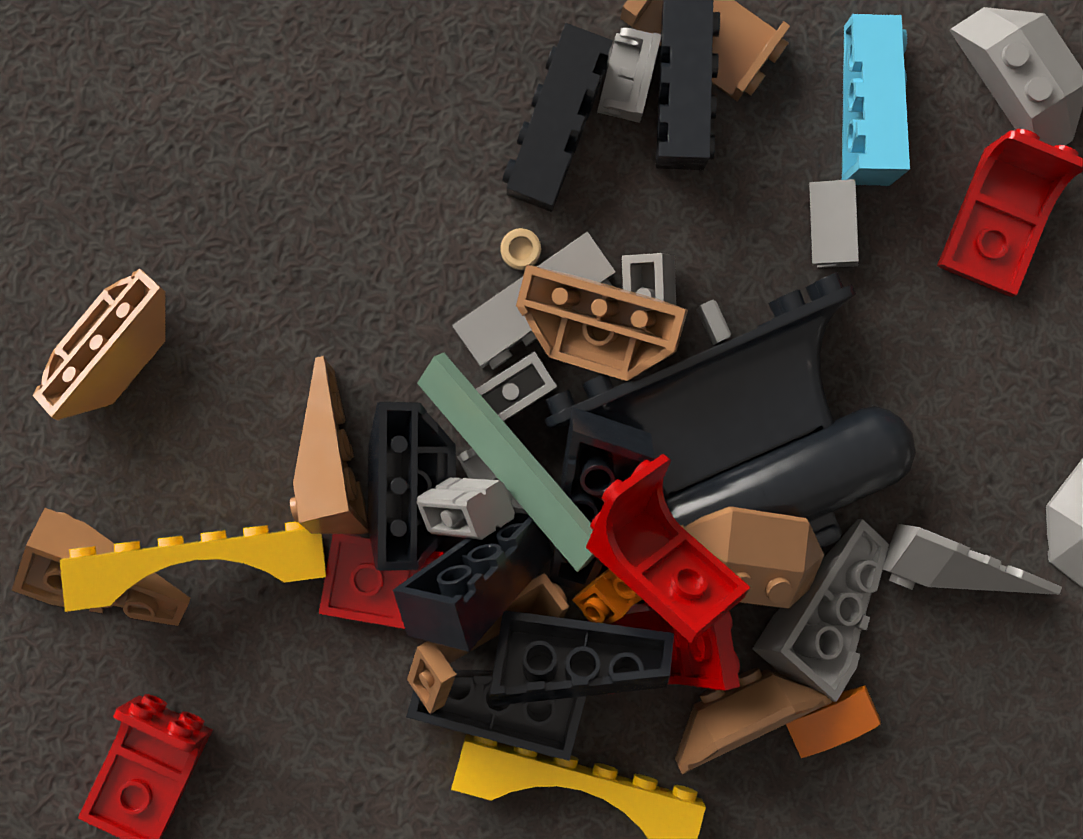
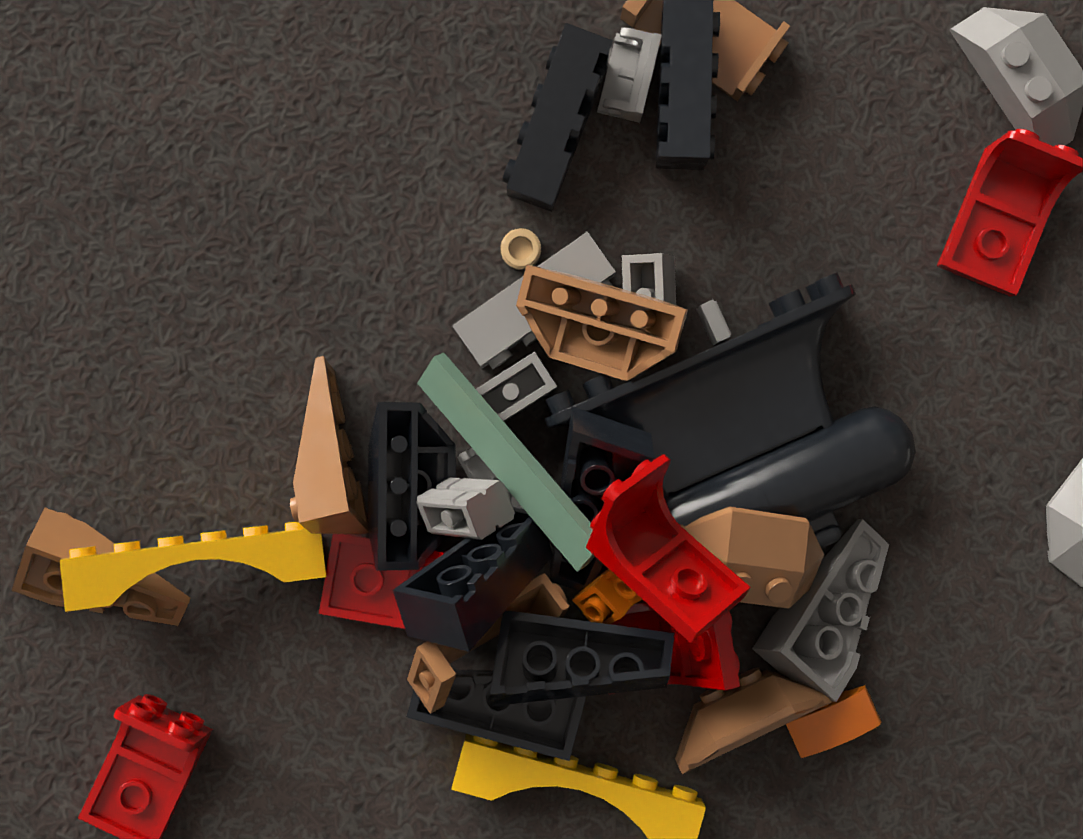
(105, 348): medium nougat wedge -> none
(834, 223): light grey hinge -> none
(874, 100): medium azure wedge -> none
(942, 563): light grey wedge -> none

